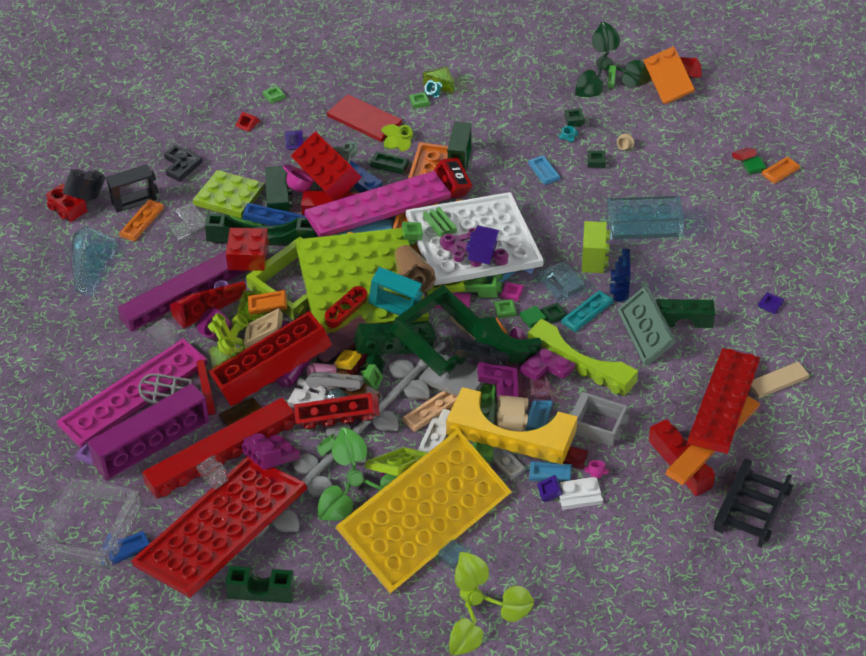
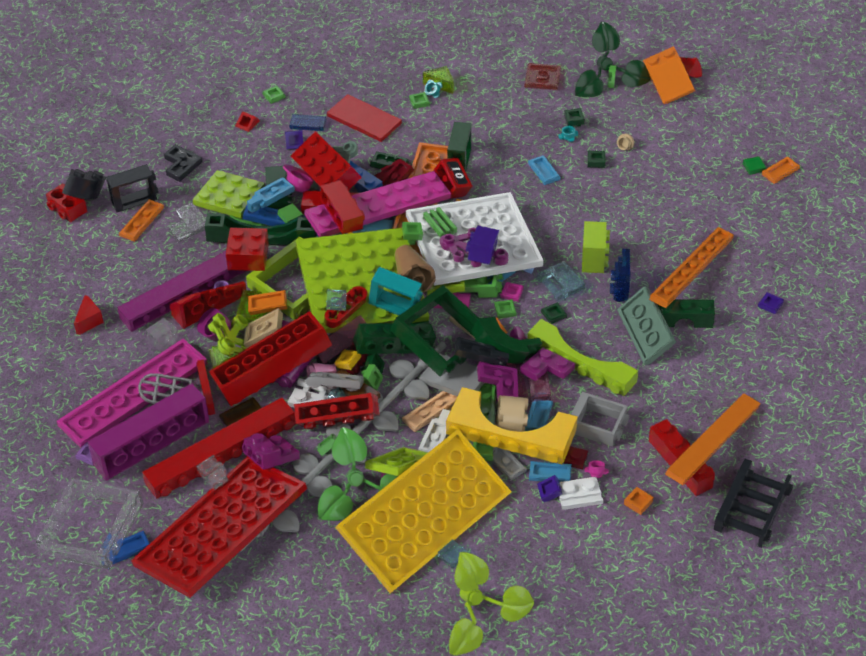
(88, 316): none -> red slope
(89, 255): clear light blue wedge -> none
(246, 586): dark green arch -> none
(270, 194): none -> dark azure hinge
(289, 213): none -> bright green tile
(307, 122): none -> clear blue tile
(336, 300): none -> clear light blue plate
(342, 207): none -> red brick
(396, 138): lime plate -> none
(396, 172): none -> dark red wing
(532, 316): green tile -> none
(542, 76): none -> clear red tile
(587, 311): teal tile -> none
(638, 500): none -> orange plate
(645, 217): clear light blue brick -> none
(691, 267): none -> orange tile
(724, 401): red plate -> none
(744, 153): red tile -> none
(779, 380): tan tile -> none

